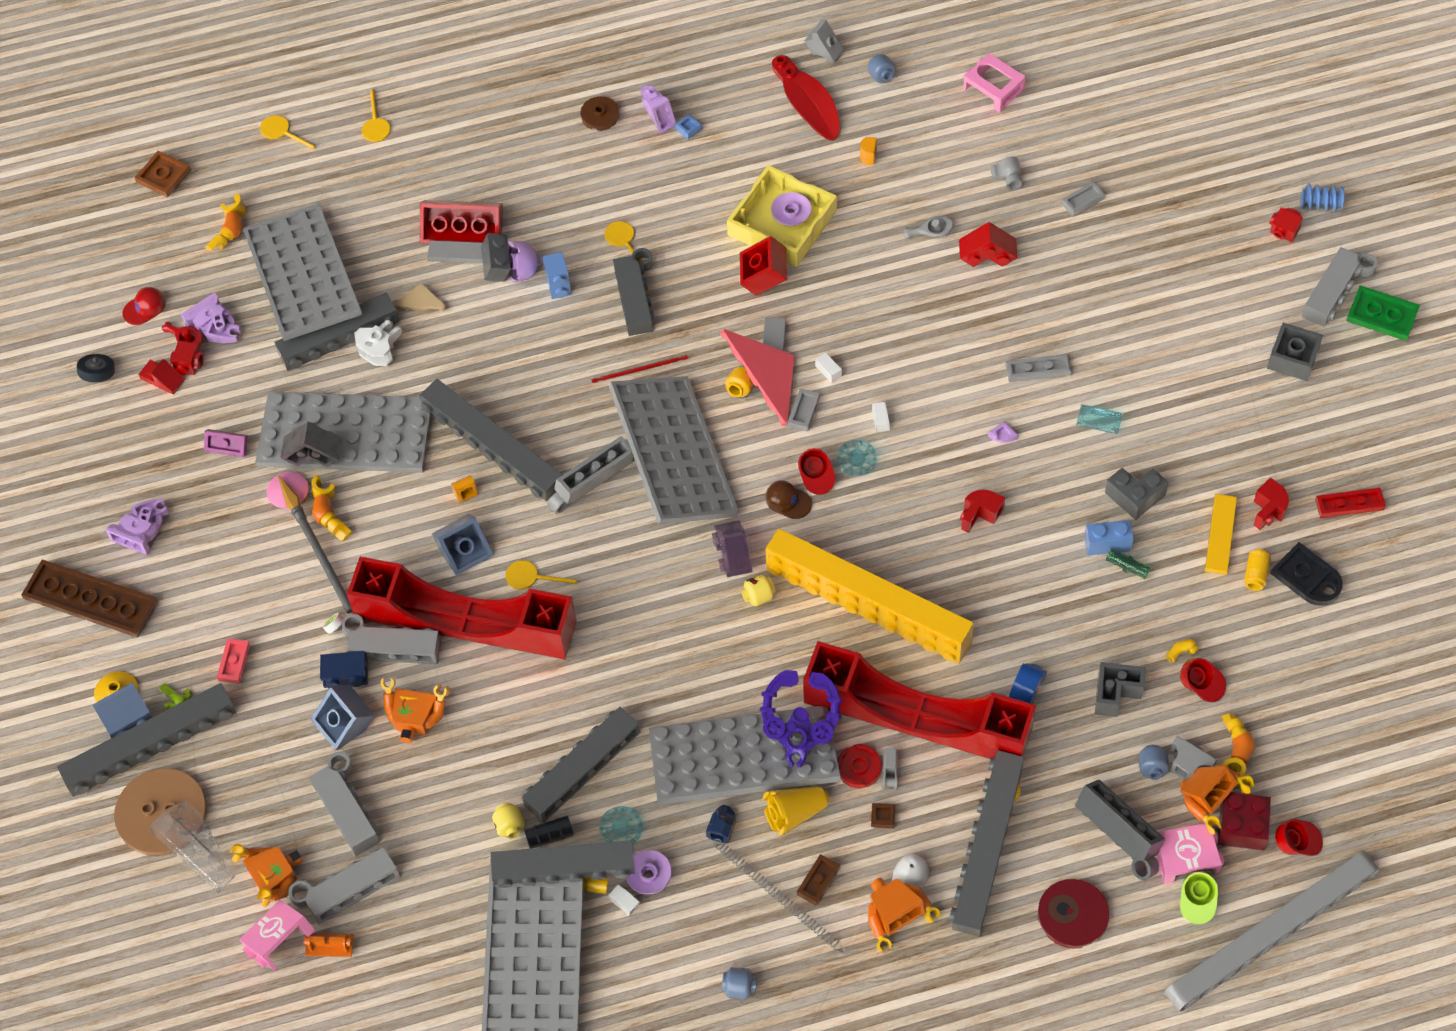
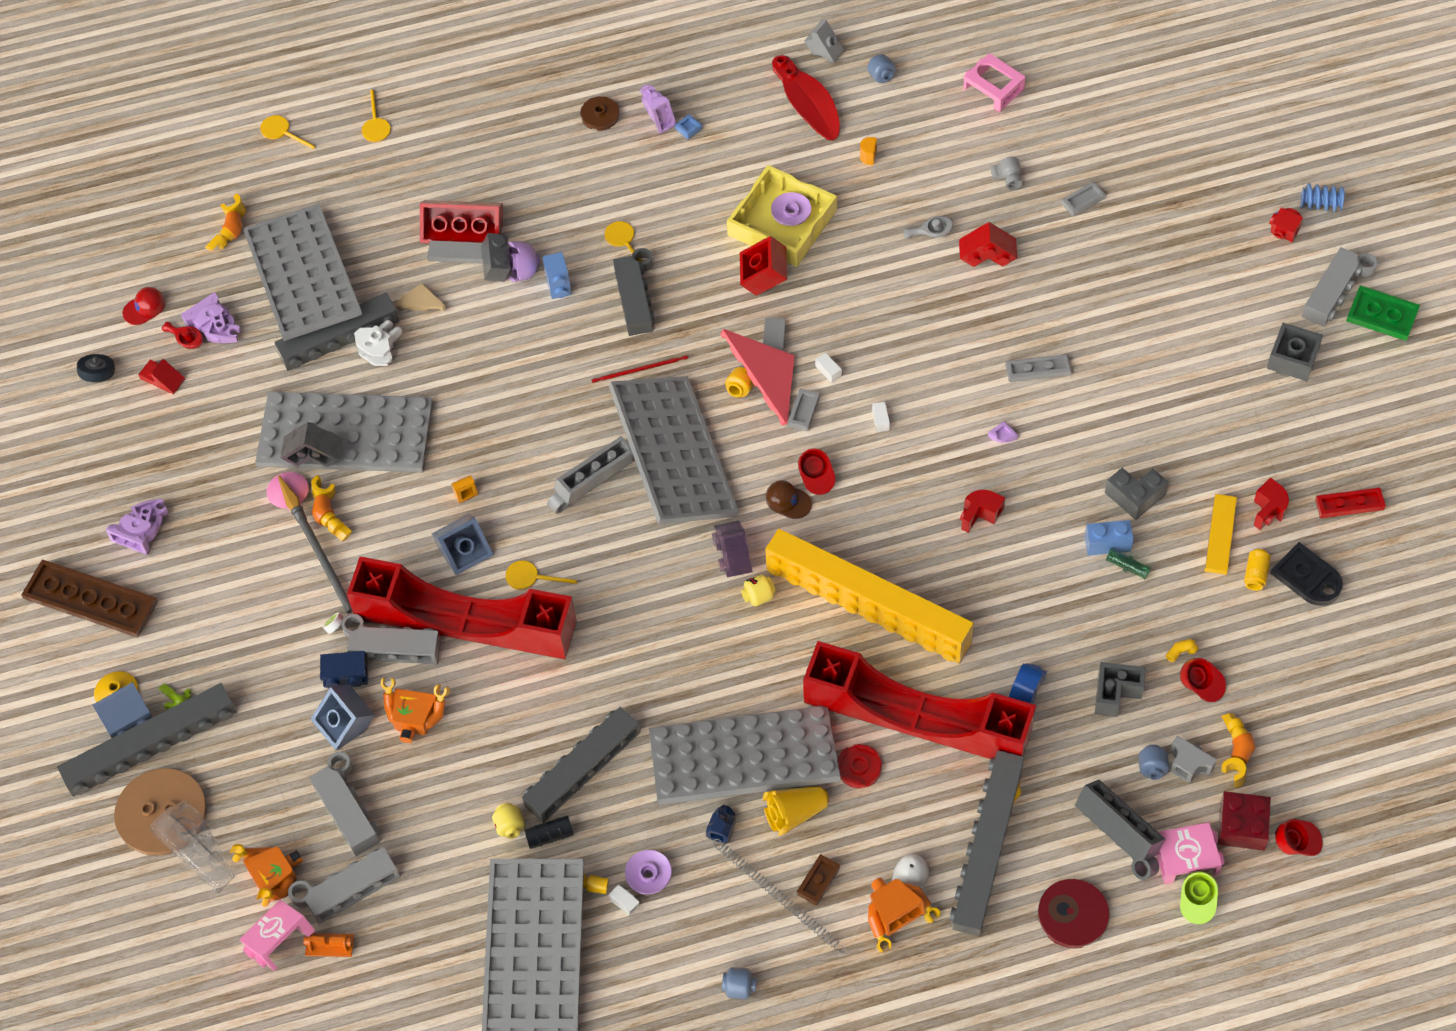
(162, 173): dark orange plate -> none
(187, 358): red brick -> none
(225, 443): plate -> none
(233, 661): coral plate -> none
(490, 439): dark grey brick -> none
(562, 863): dark grey brick -> none
(620, 825): clear light blue wheel -> none
(799, 722): dark purple piece -> none
(856, 458): clear light blue wheel -> none
(882, 815): reddish brown tile -> none
(890, 767): light grey bar -> none
(1099, 419): clear light blue tile -> none
(1208, 789): orange torso -> none
(1271, 931): light grey beam -> none

